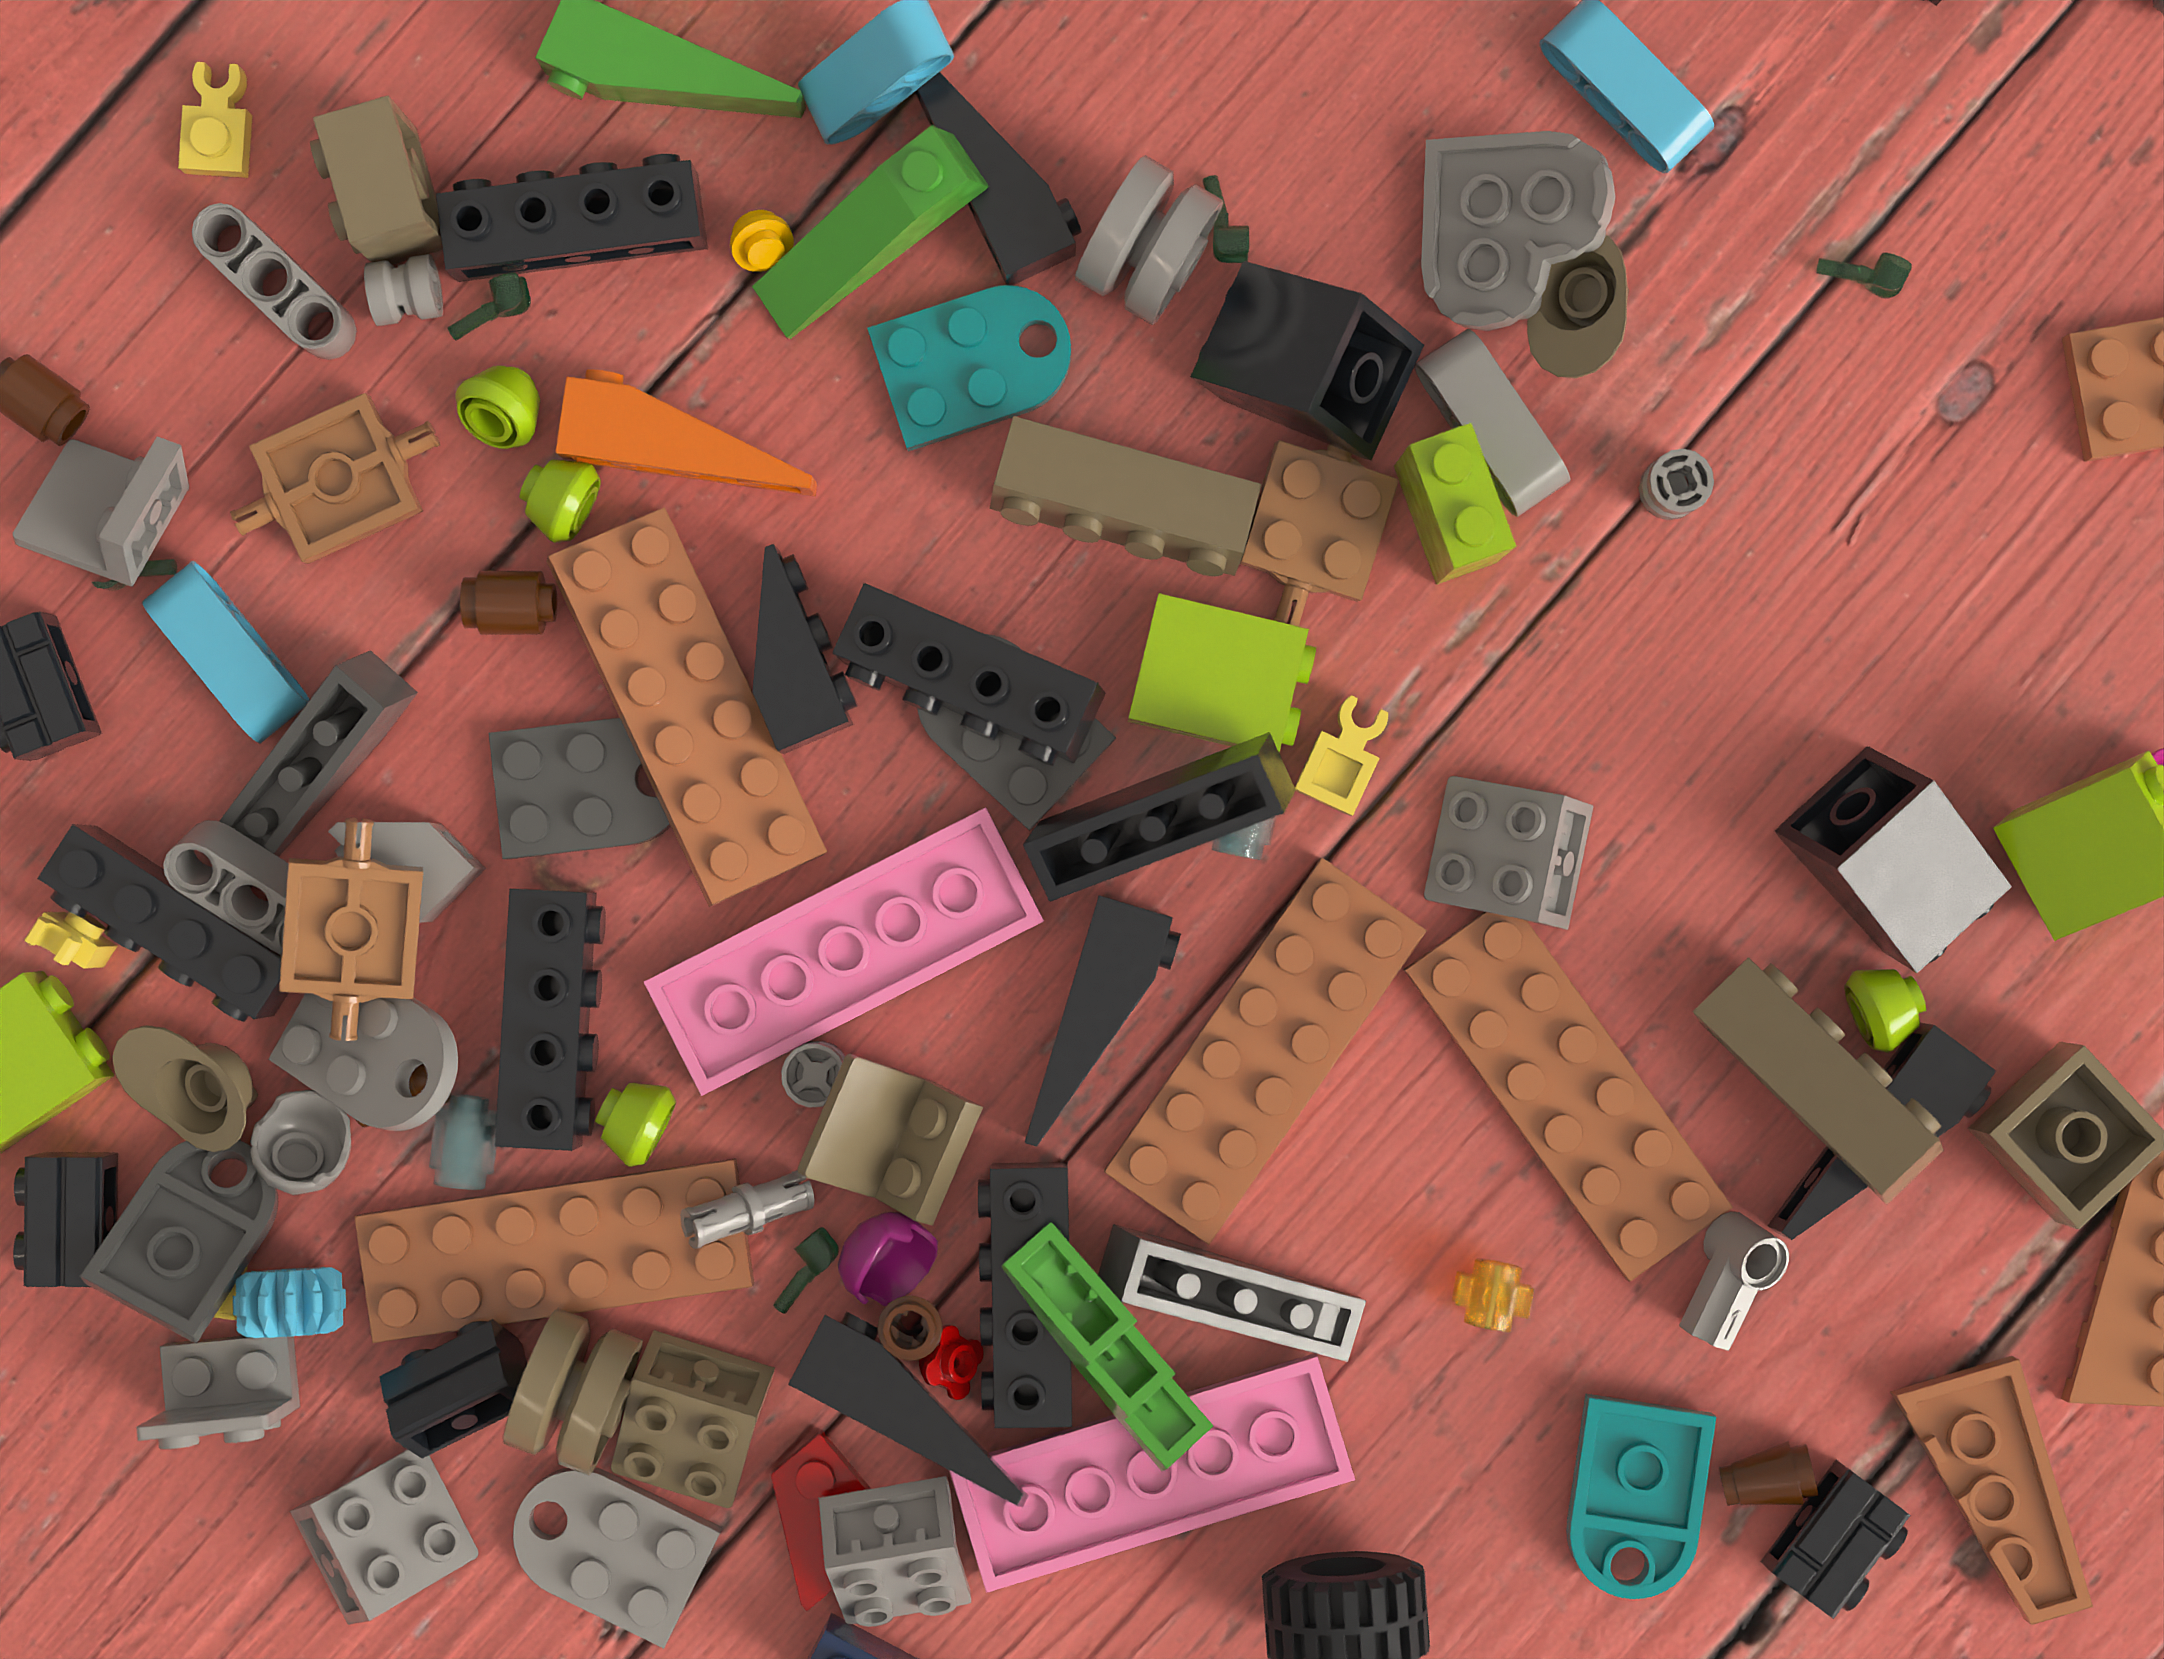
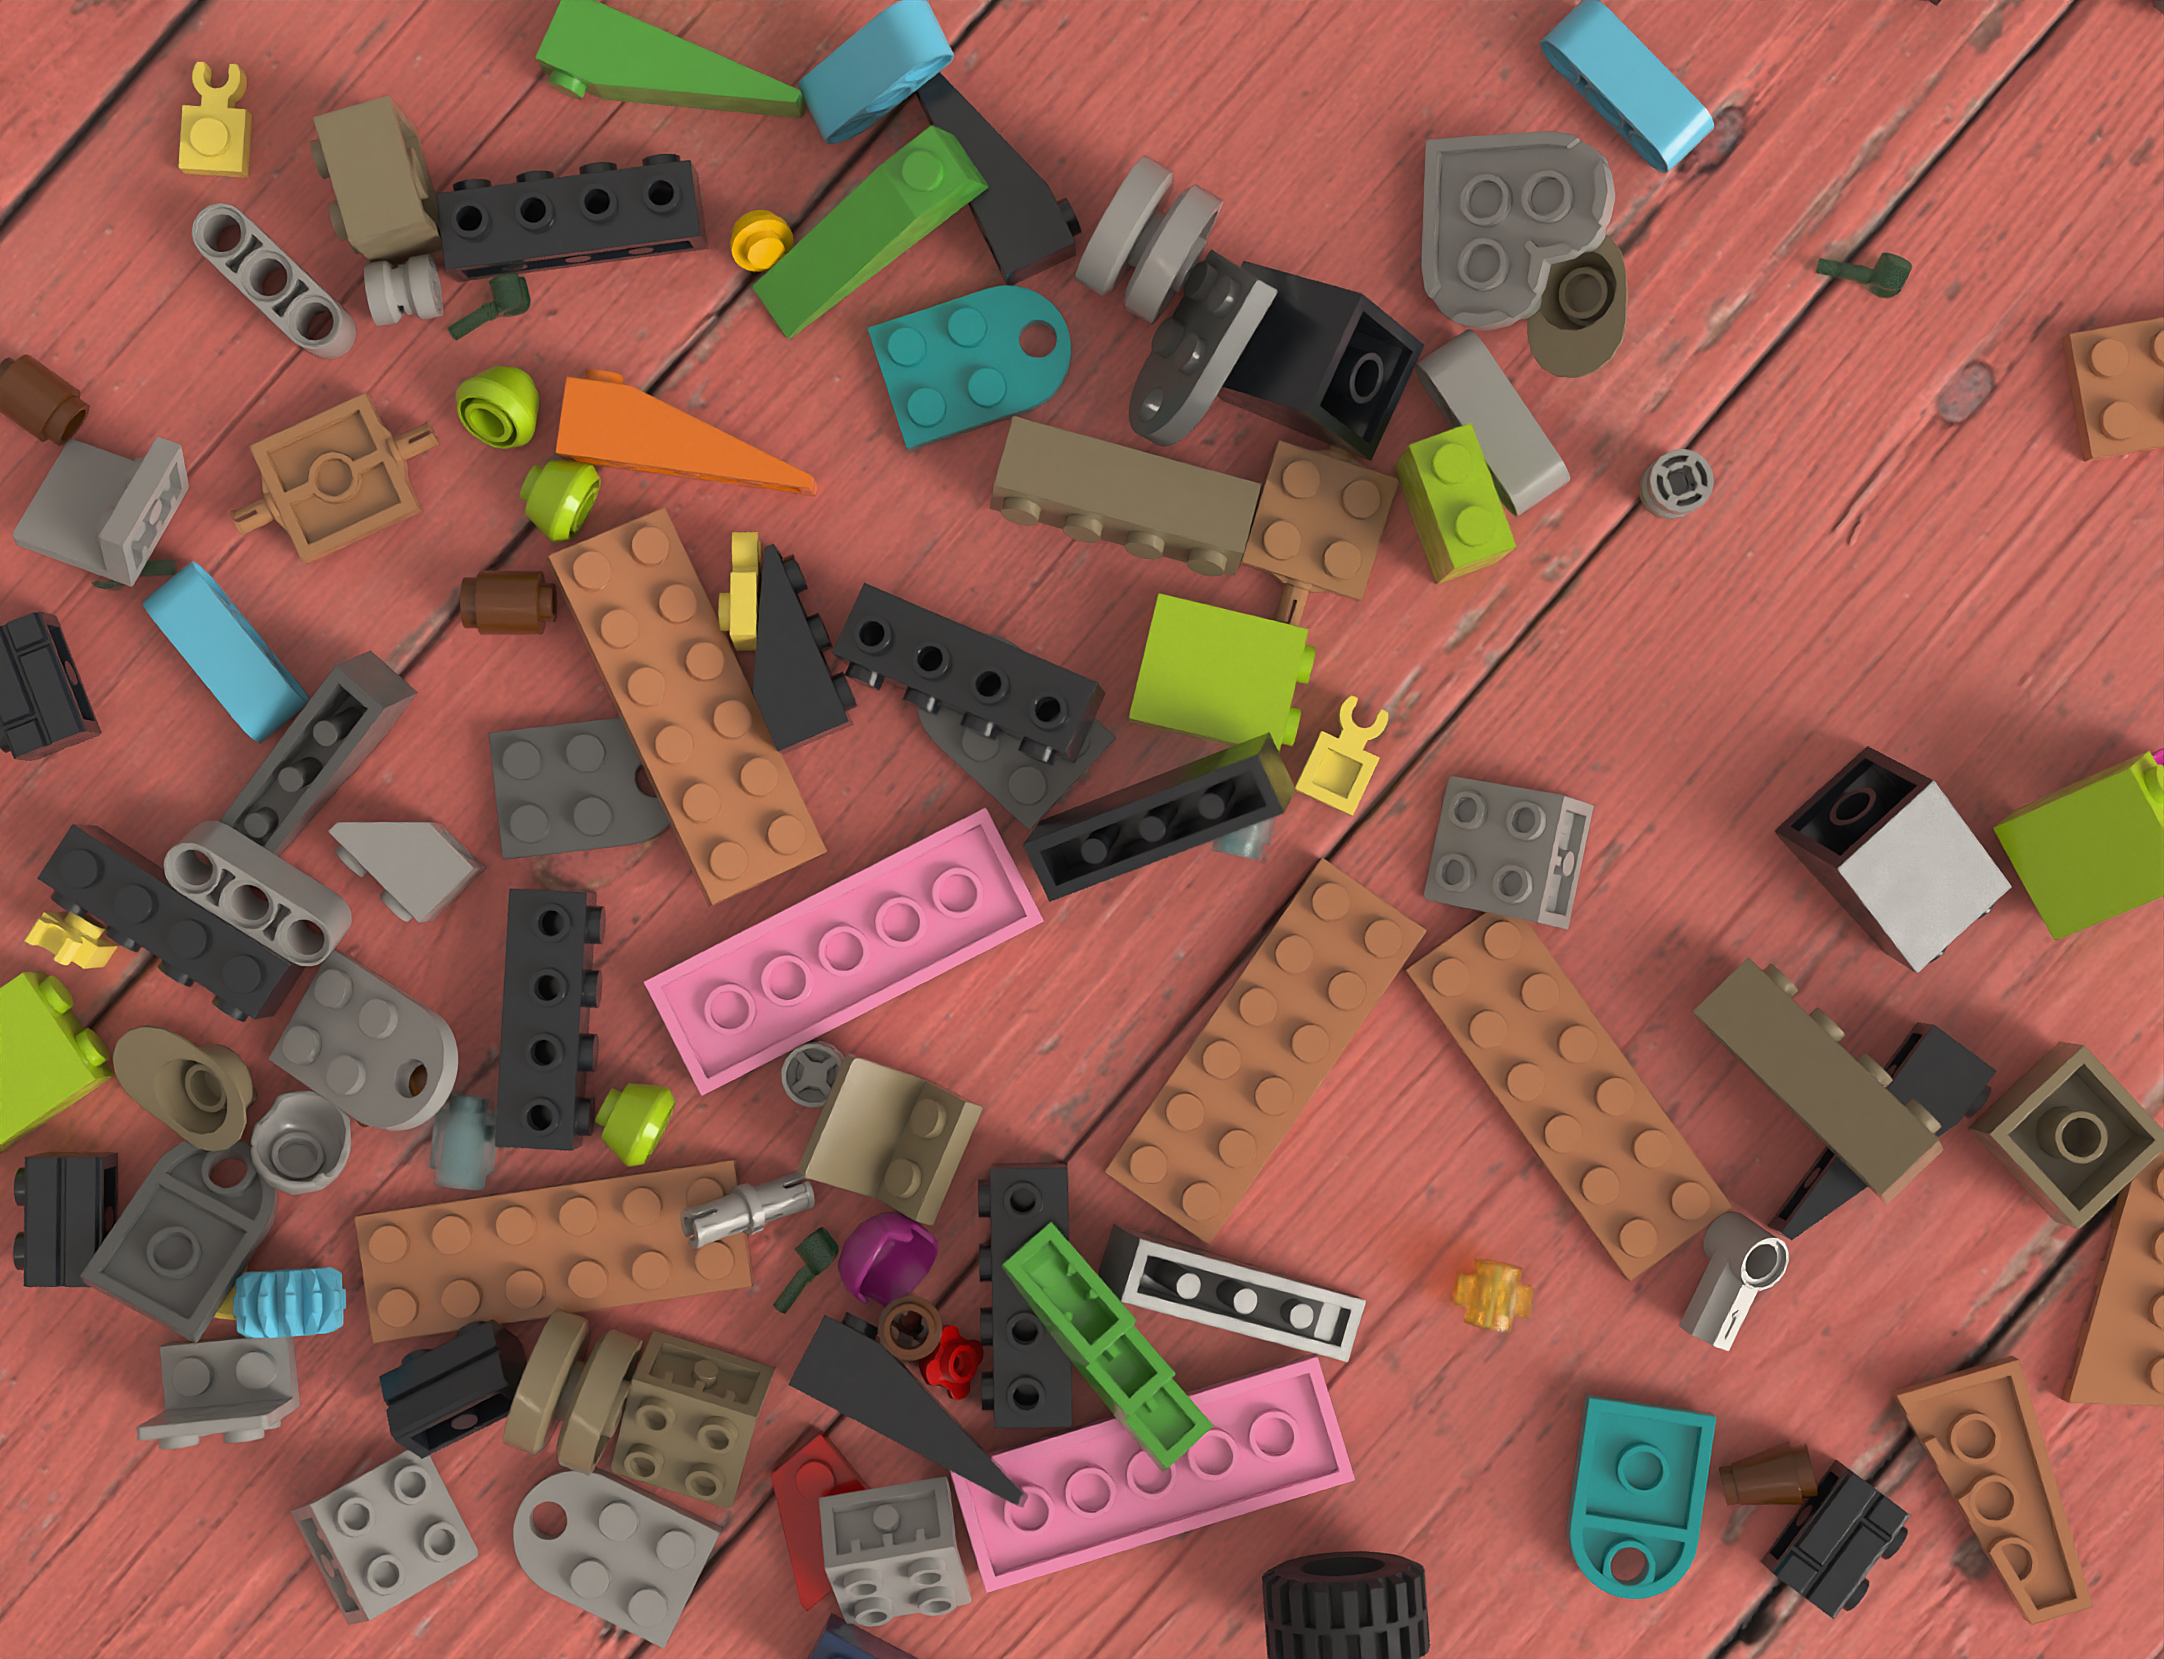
(351, 929): medium nougat plate -> none
(741, 606): none -> light yellow plate
(1110, 979): black slope -> none
(1197, 349): none -> dark grey plate
(1229, 241): clear green hand -> none
(1884, 1006): lime cone -> none

